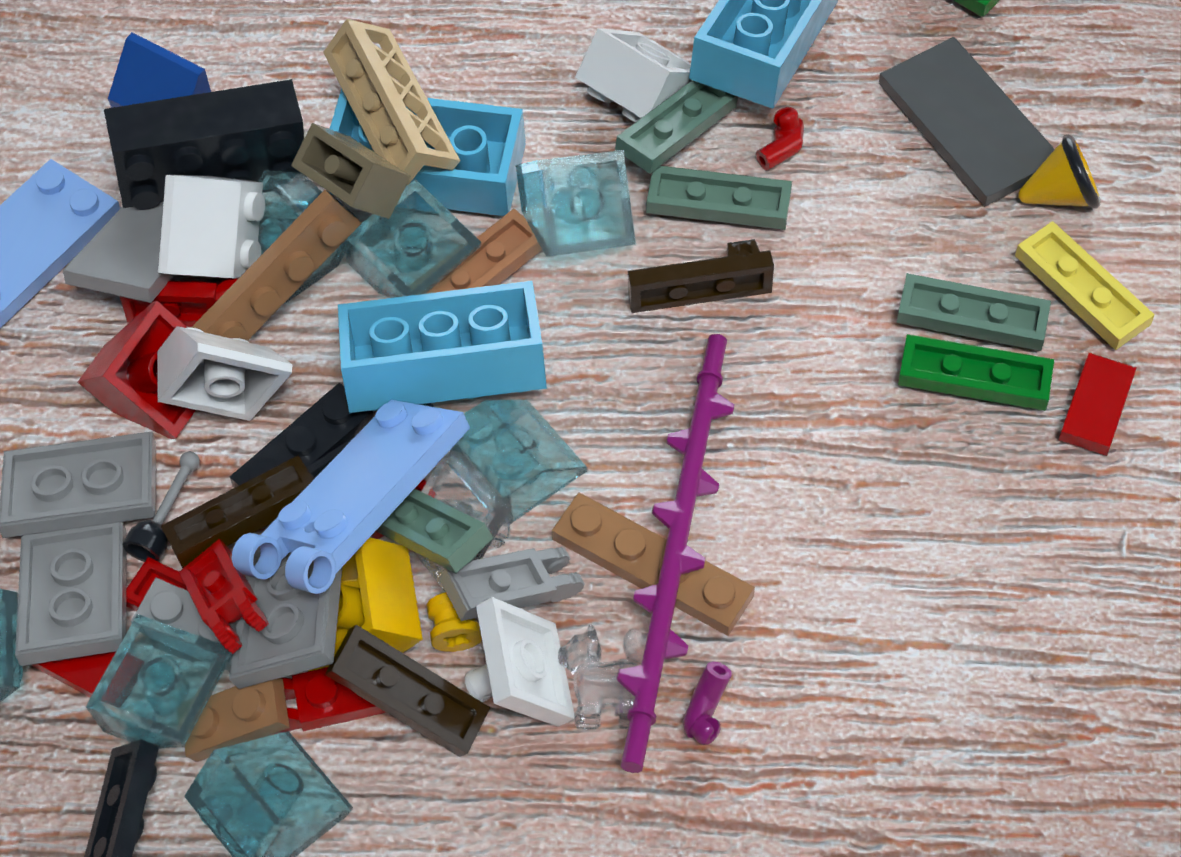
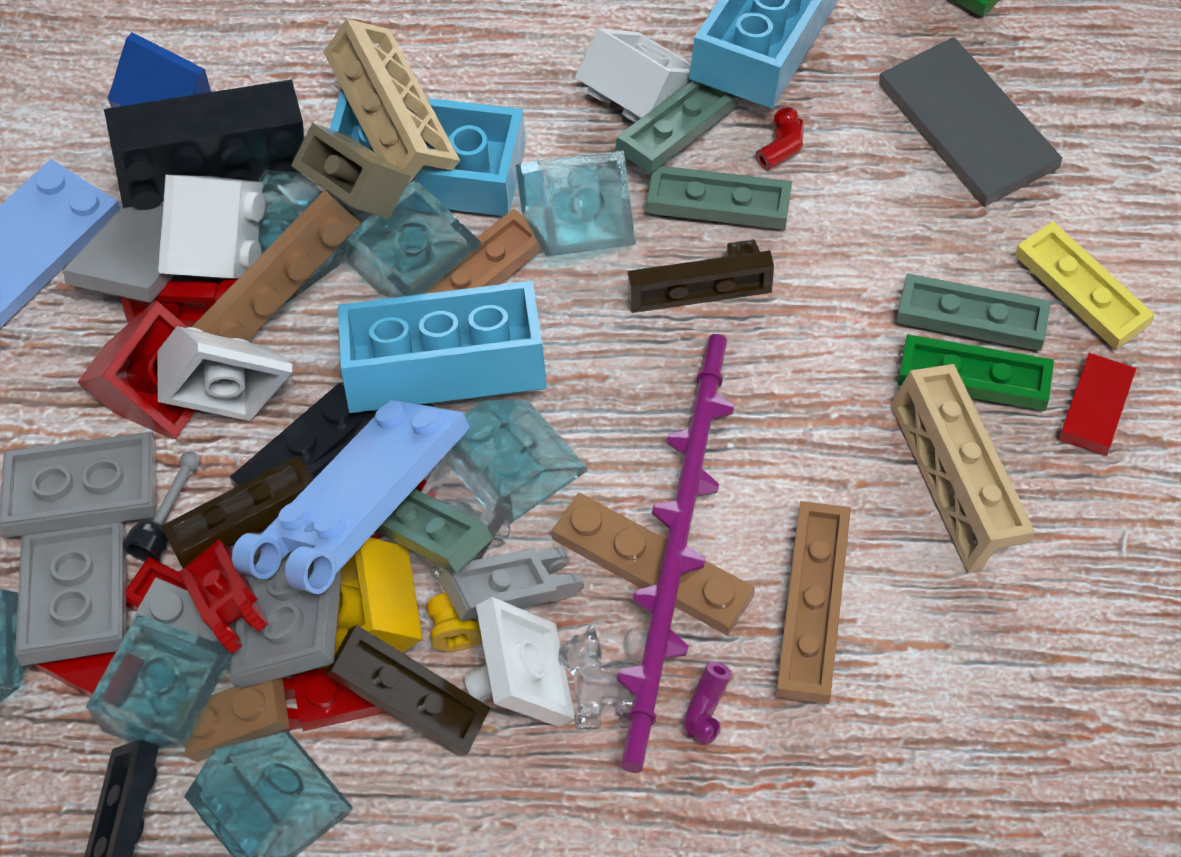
(814, 603): none -> medium nougat plate
(961, 461): none -> tan fence
(1062, 179): yellow hat -> none

